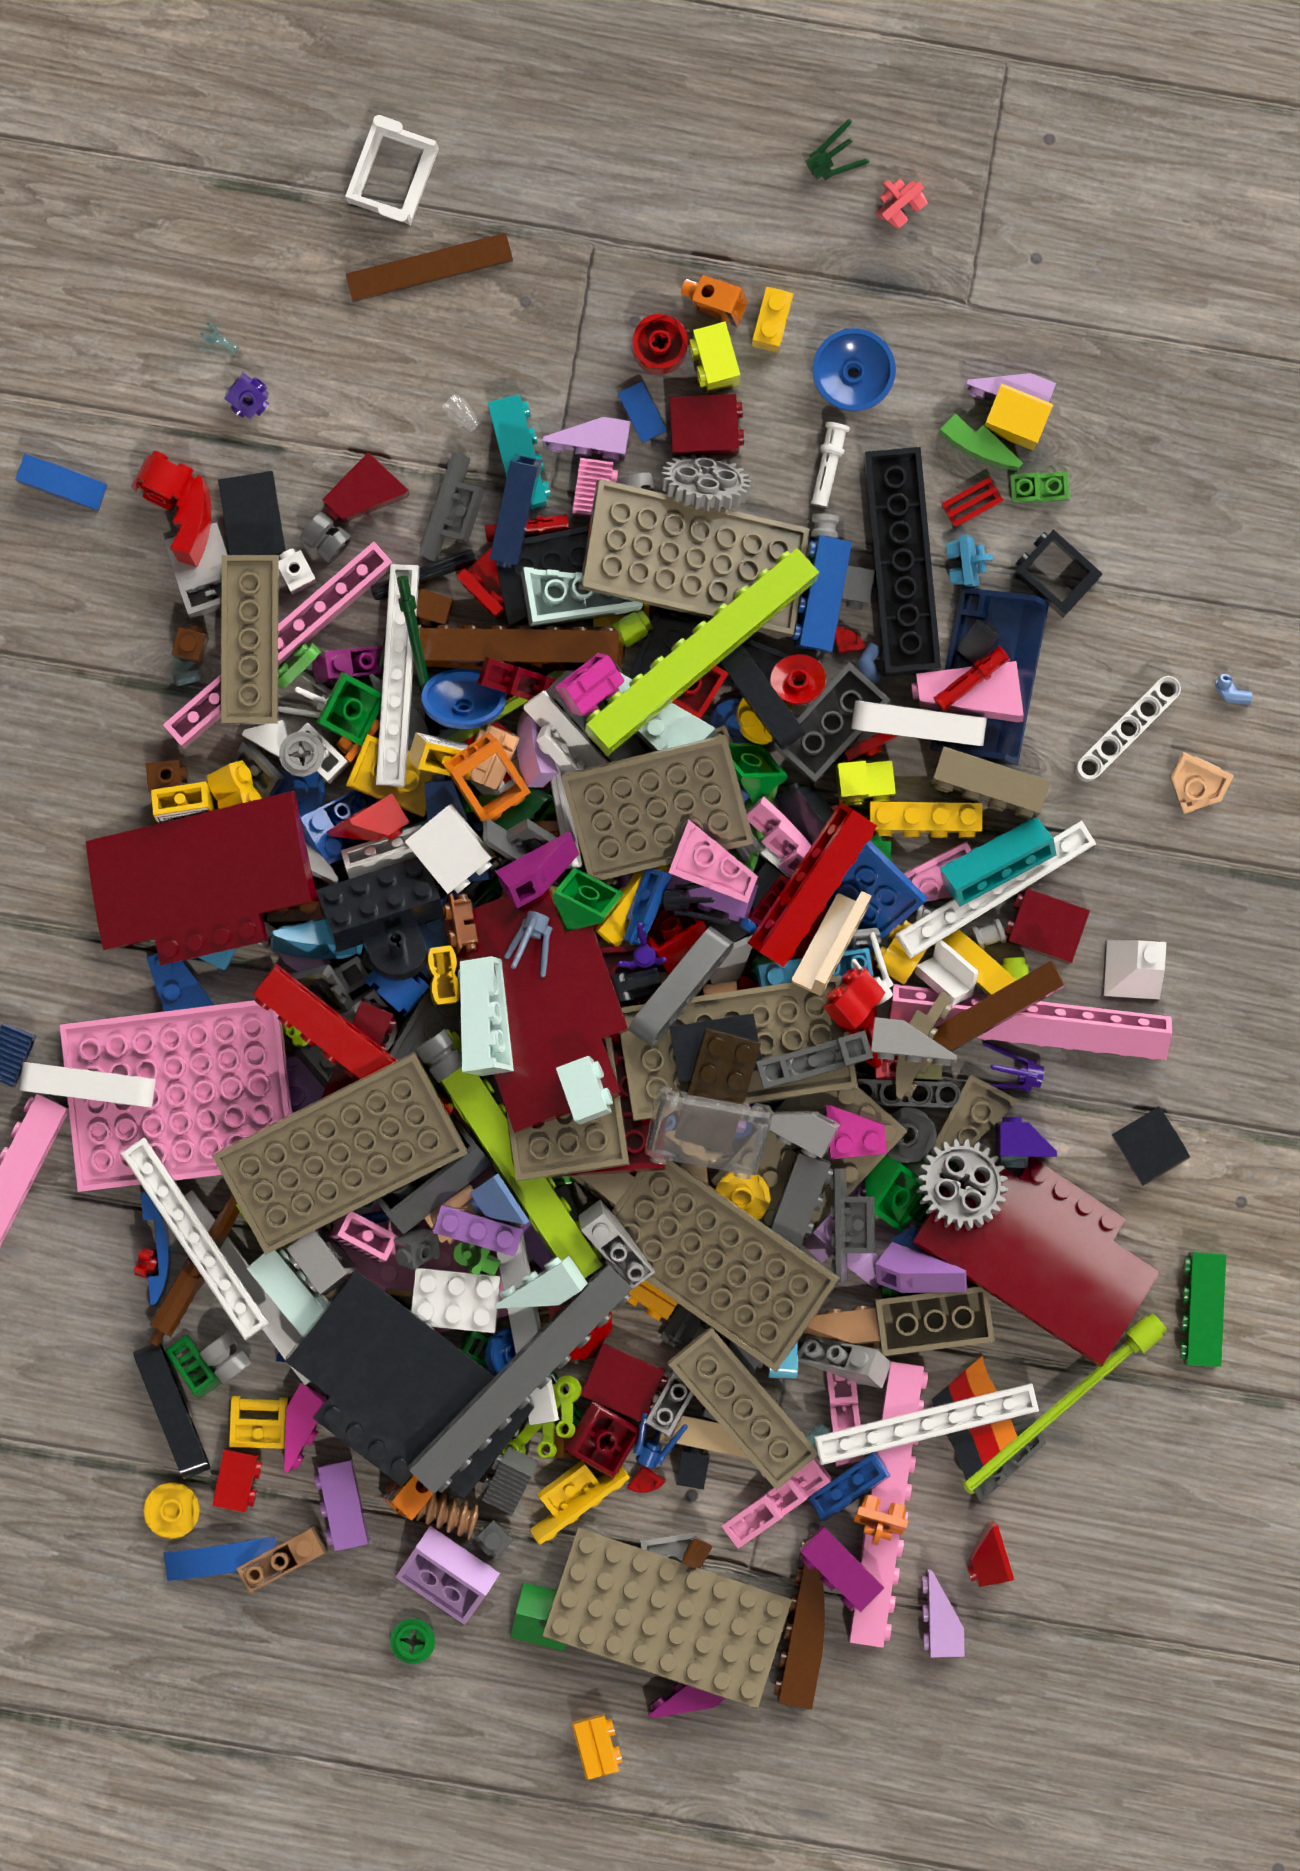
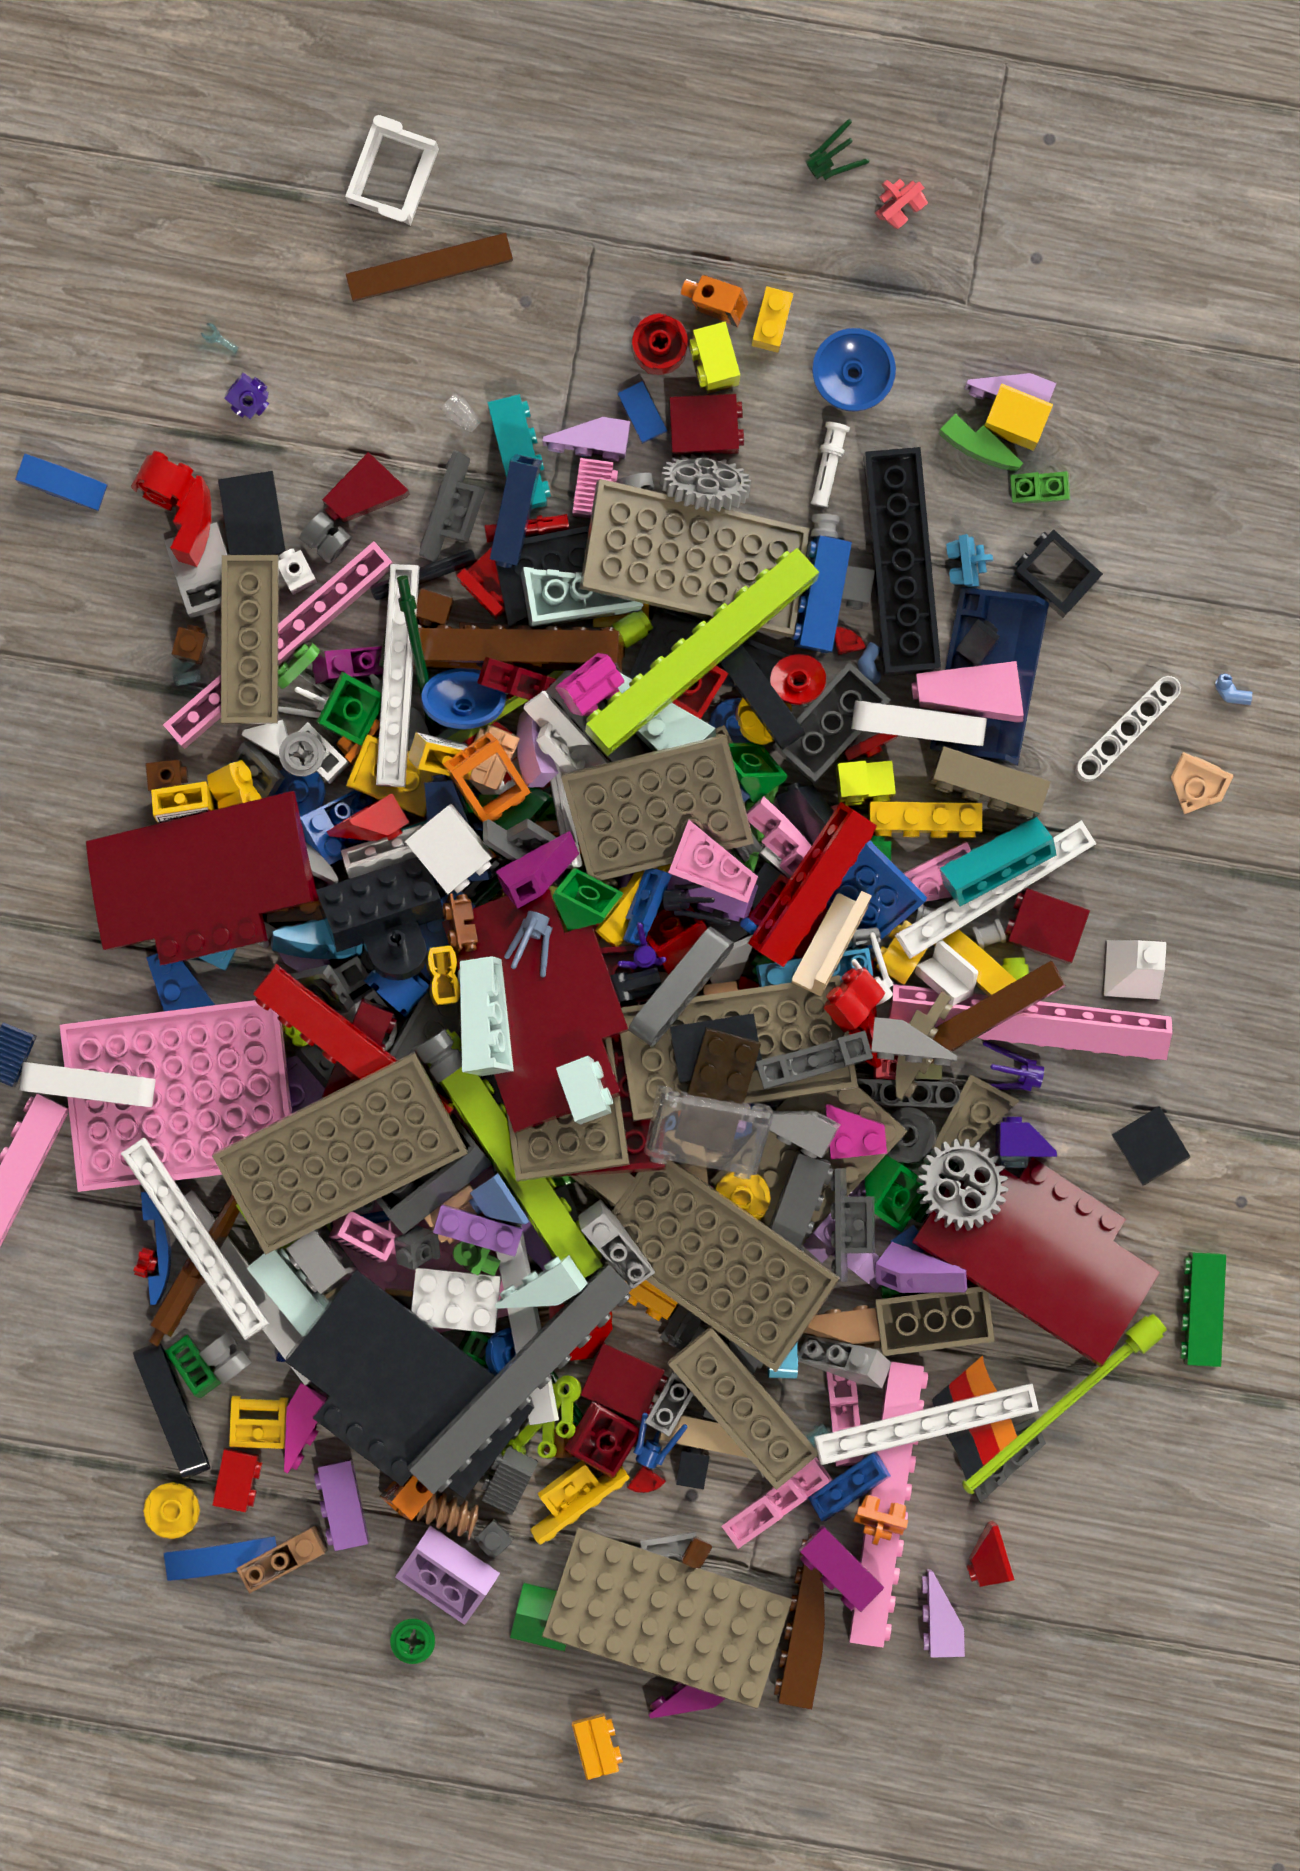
(966, 682): red pin -> none
(992, 491): red tile -> none

